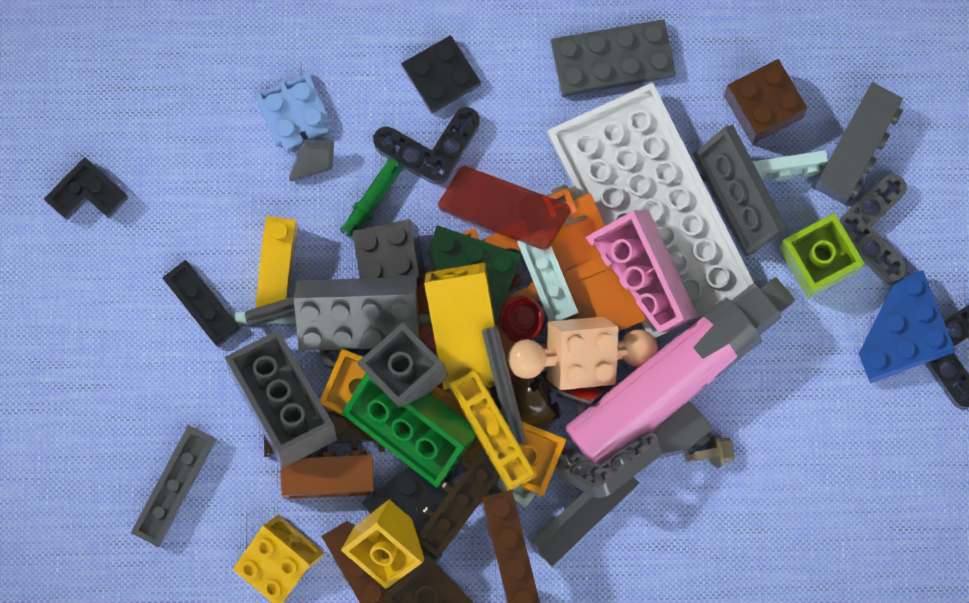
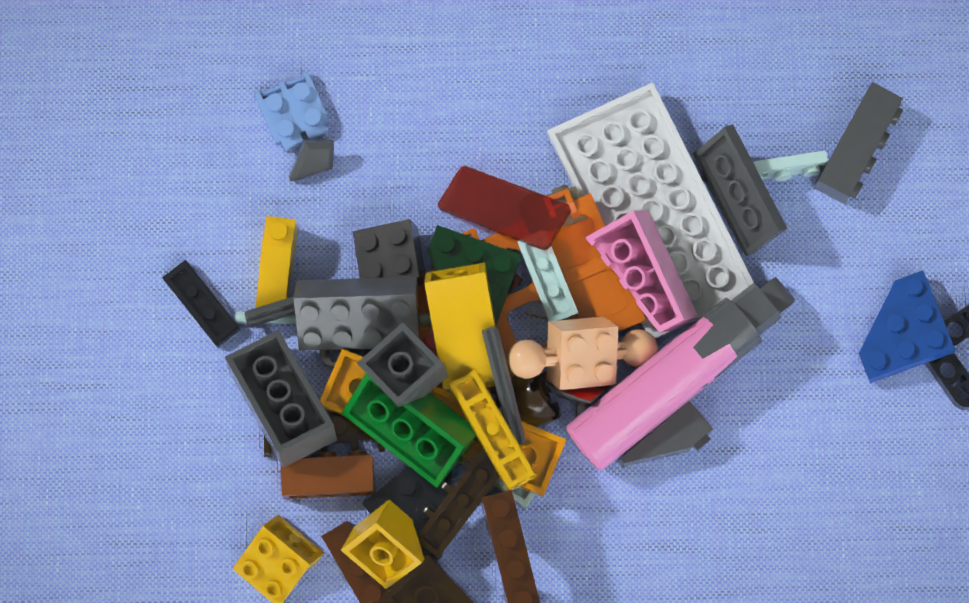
(84, 184): black plate -> none
(173, 486): dark grey plate -> none
(366, 206): green pin -> none
(438, 154): black beam -> none
(441, 74): black plate -> none
(522, 319): red hair -> none
(576, 522): dark grey fence -> none
(611, 473): dark grey beam -> none
(613, 58): dark grey plate -> none
(718, 452): dark tan piece -> none
(765, 101): reddish brown brick -> none
(821, 255): lime brick -> none
(865, 222): dark grey beam -> none

